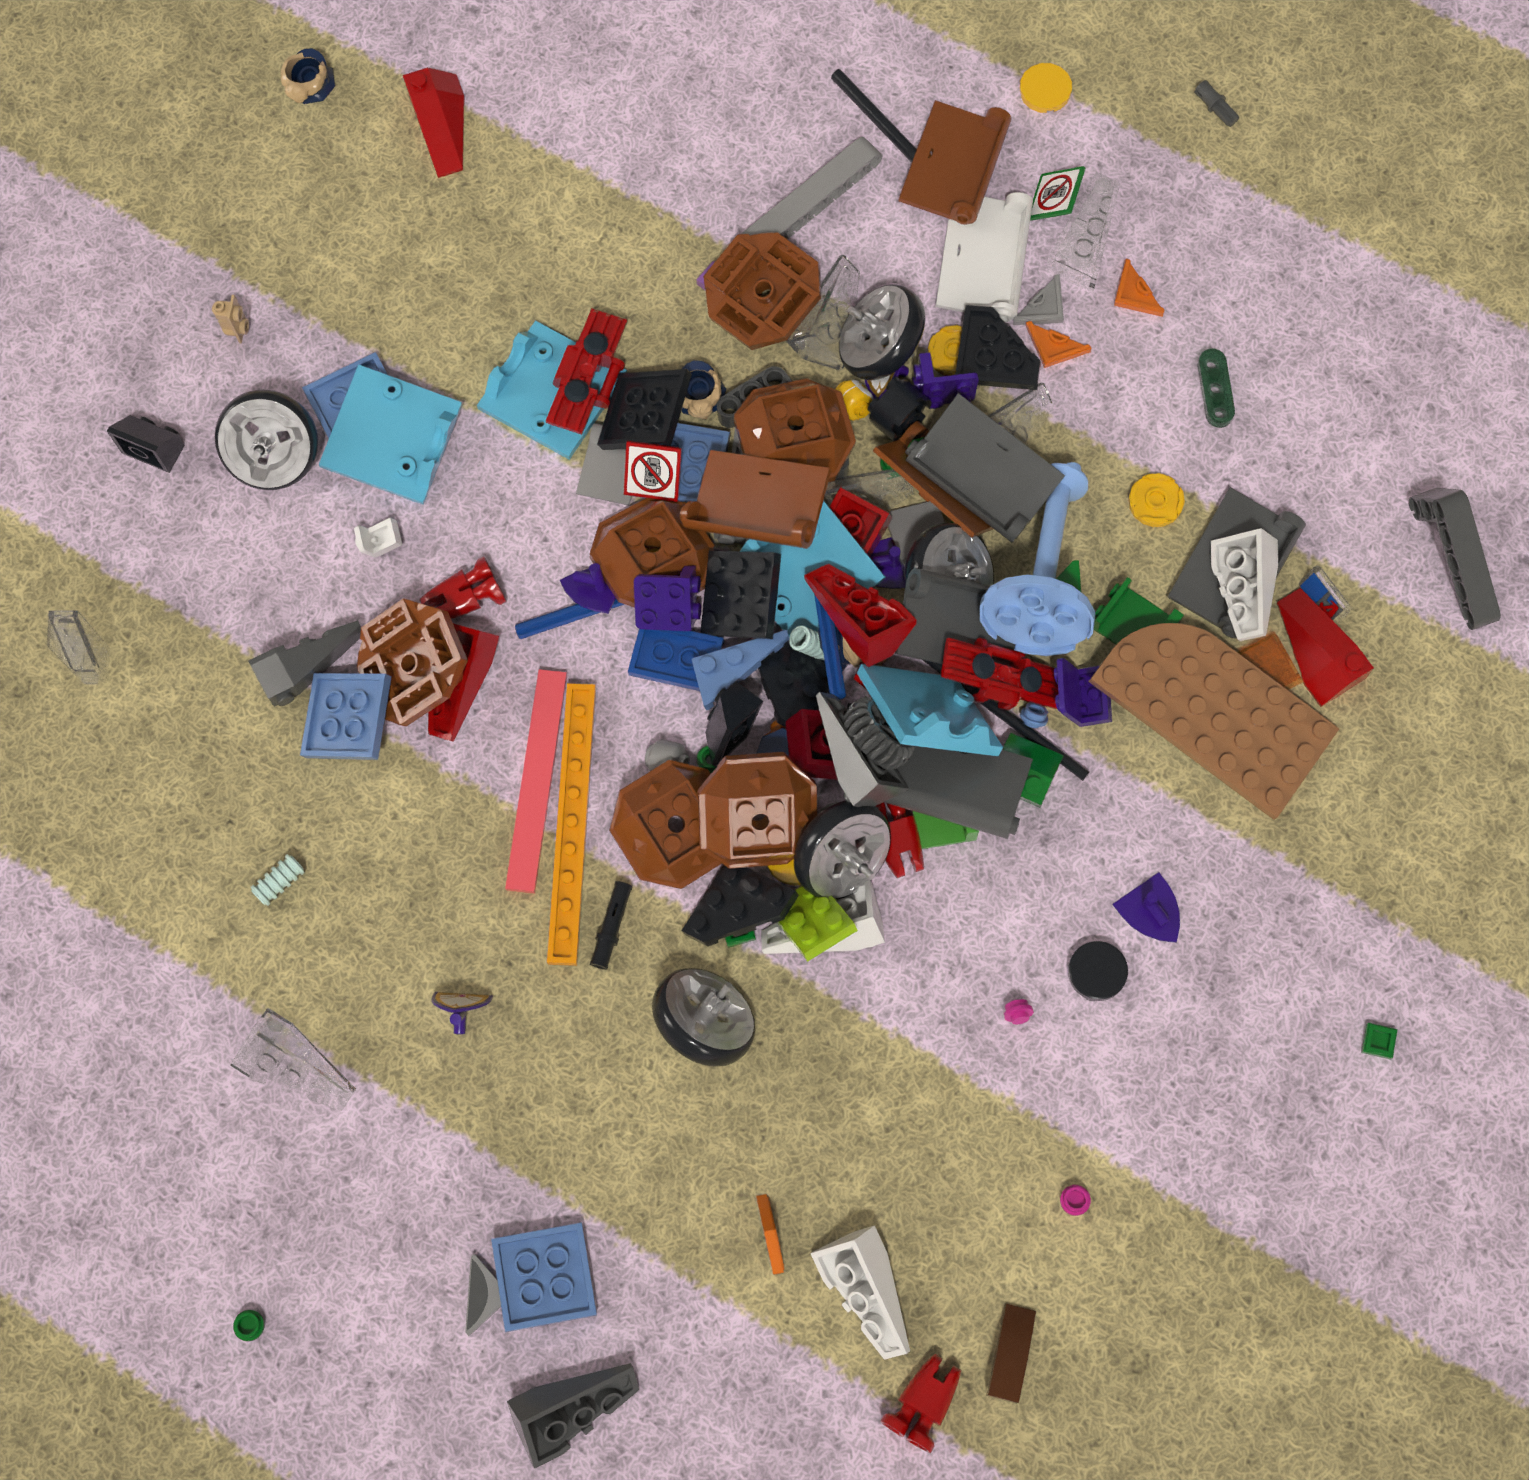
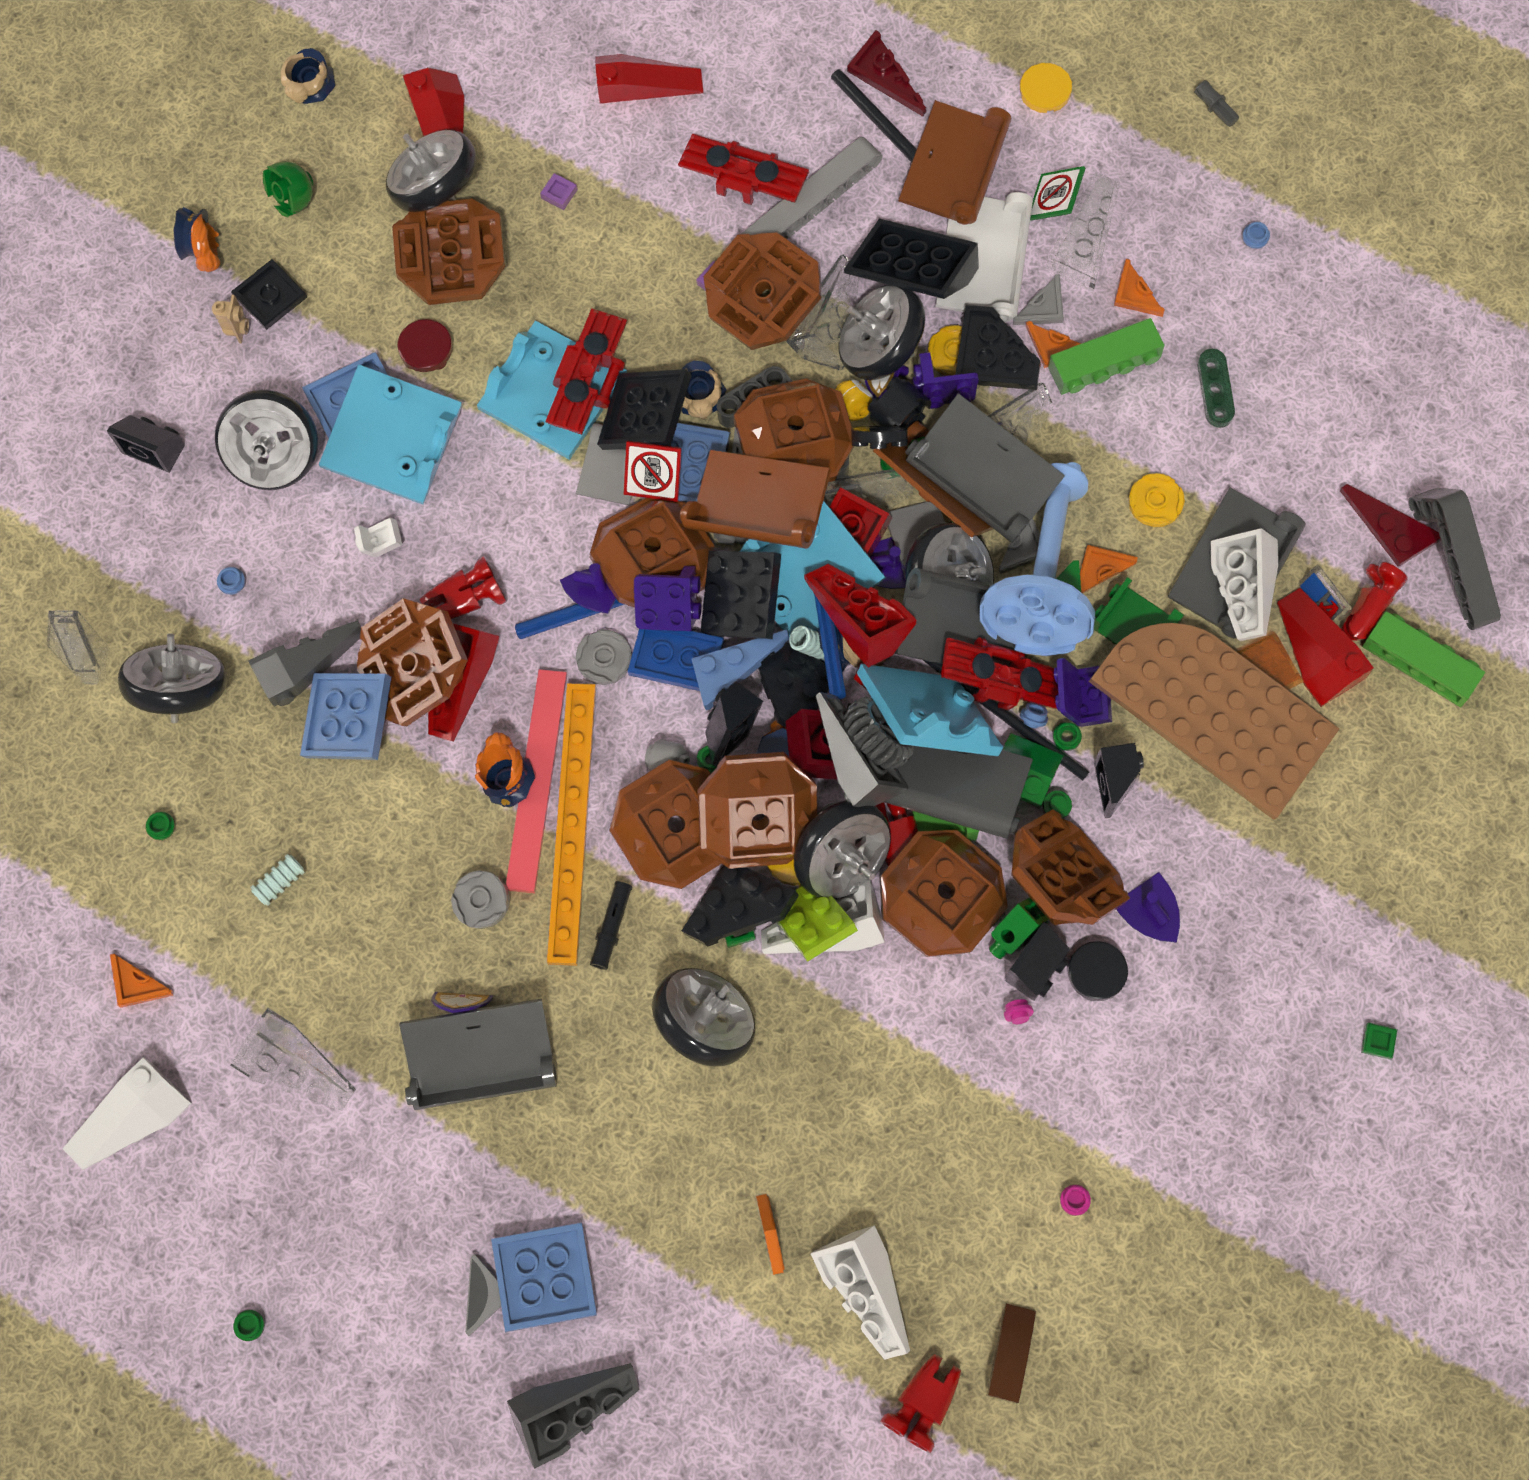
(131, 1110): none -> white wedge
(133, 985): none -> orange tile
(160, 826): none -> green plate
(170, 690): none -> wheel
(196, 238): none -> piece
(231, 580): none -> medium blue plate
(269, 294): none -> black tile
(288, 182): none -> green cylinder
(425, 345): none -> dark red tile
(431, 170): none -> wheel
(457, 227): none -> dark orange piece
(467, 1063): none -> dark grey door
(480, 899): none -> light grey tile
(503, 771): none -> piece
(558, 191): none -> medium lavender plate
(605, 666): none -> light grey tile
(638, 78): none -> red wedge
(741, 175): none -> red piece
(879, 69): none -> dark red wing
(879, 436): none -> black tile
(915, 259): none -> black slope
(919, 912): none -> dark orange piece
(1017, 928): none -> green torso
(1022, 550): none -> light grey tile
(1038, 963): none -> black slope
(1059, 802): none -> green plate
(1065, 872): none -> dark orange piece
(1070, 728): none -> green plate
(1101, 565): none -> orange tile
(1106, 356): none -> bright green brick
(1116, 774): none -> black slope
(1256, 235): none -> medium blue plate
(1374, 600): none -> red piece
(1396, 532): none -> dark red wing
(1424, 659): none -> bright green brick

